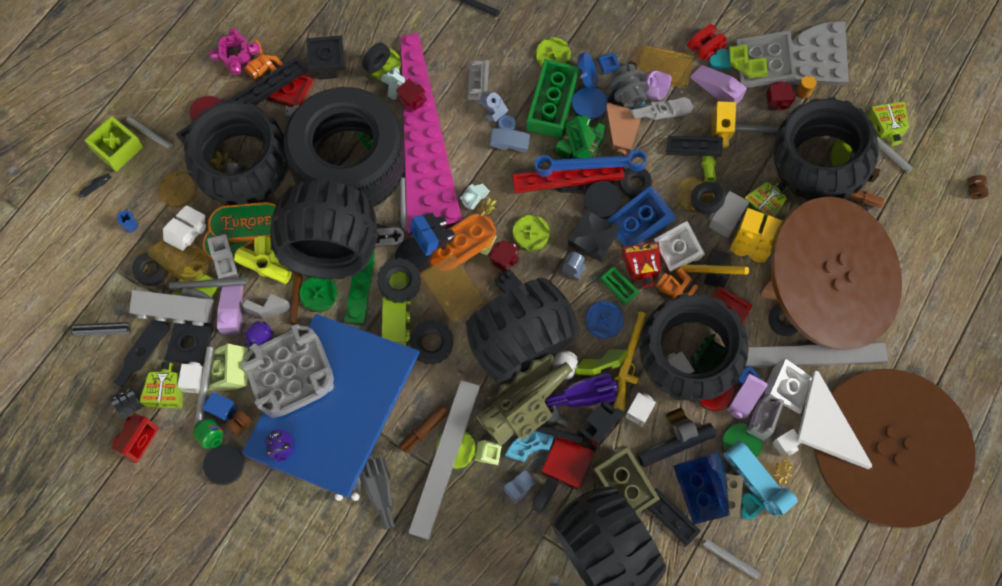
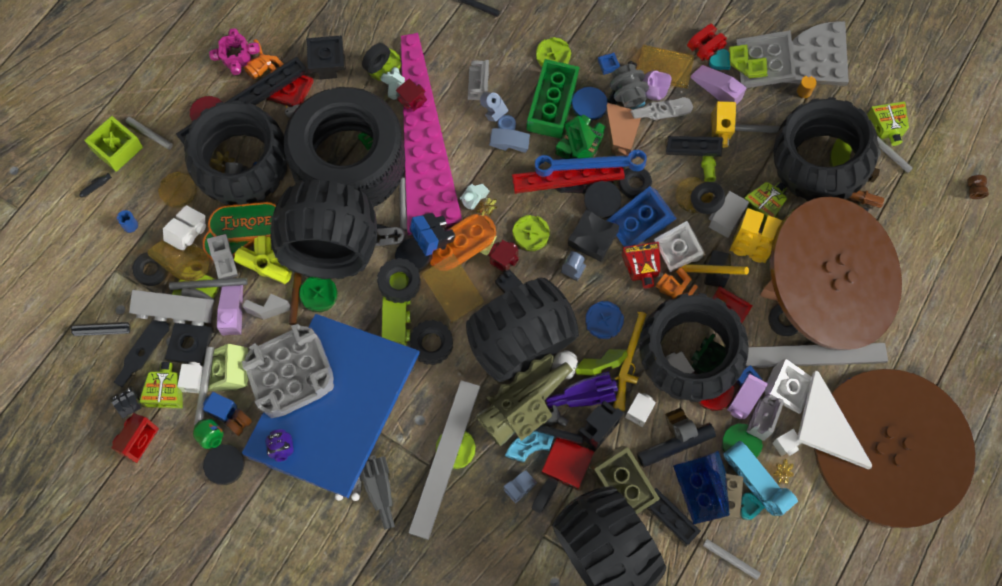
(258, 333): dark purple head -> none
(359, 295): green plate -> none
(423, 429): reddish brown axle -> none
(487, 452): yellowish green slope -> none
(588, 68): blue tile -> none
(606, 282): green tile -> none
(780, 96): dark red brick -> none

